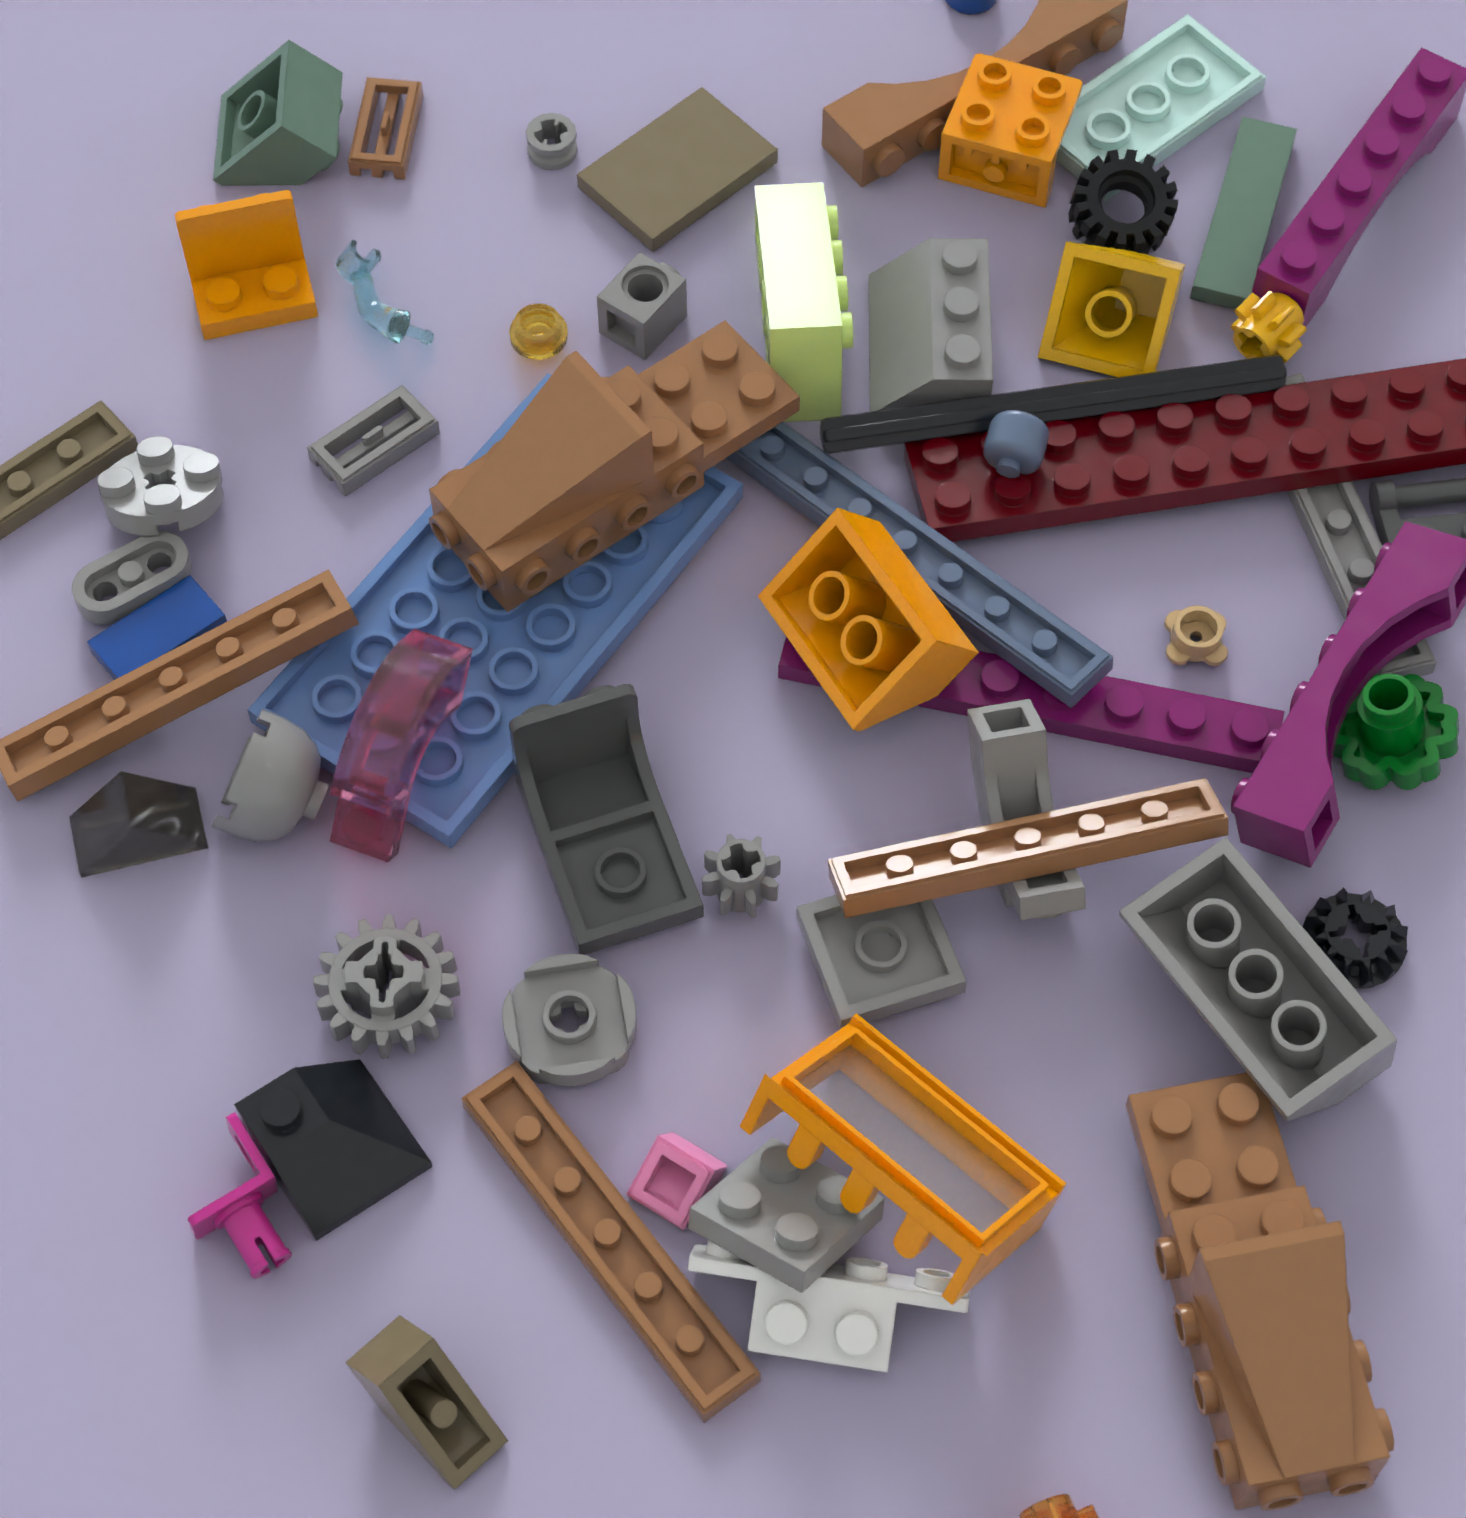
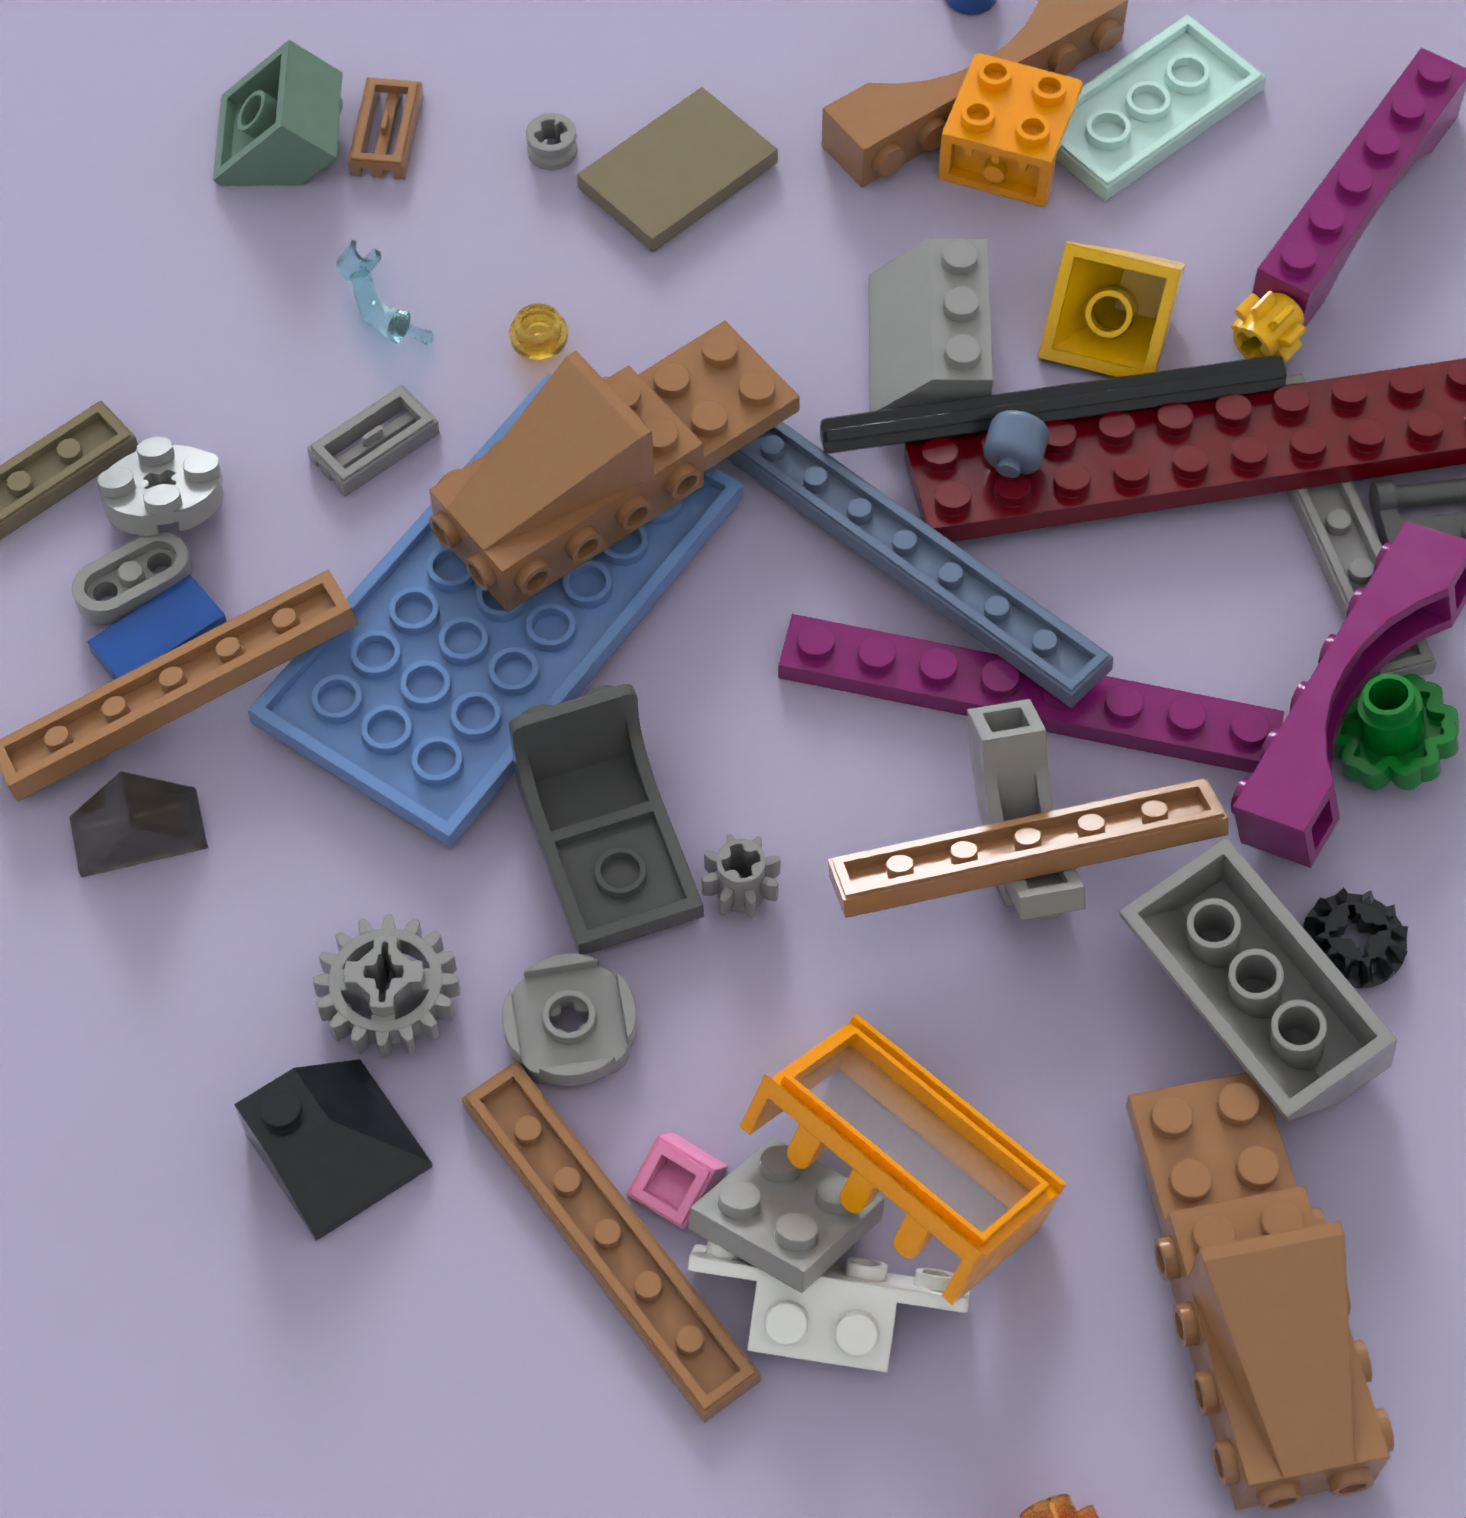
(242, 1211): dark pink bracket -> none
(246, 264): light orange bracket -> none
(273, 782): light grey cylinder -> none
(387, 738): clear pink arch -> none
(427, 1400): dark tan slope -> none
(642, 305): light grey brick -> none
(803, 294): yellowish green wedge -> none
(866, 621): light orange slope -> none
(880, 958): light grey plate -> none
(1129, 176): black tyre -> none
(1198, 622): tan plate -> none
(1243, 213): sand green tile -> none

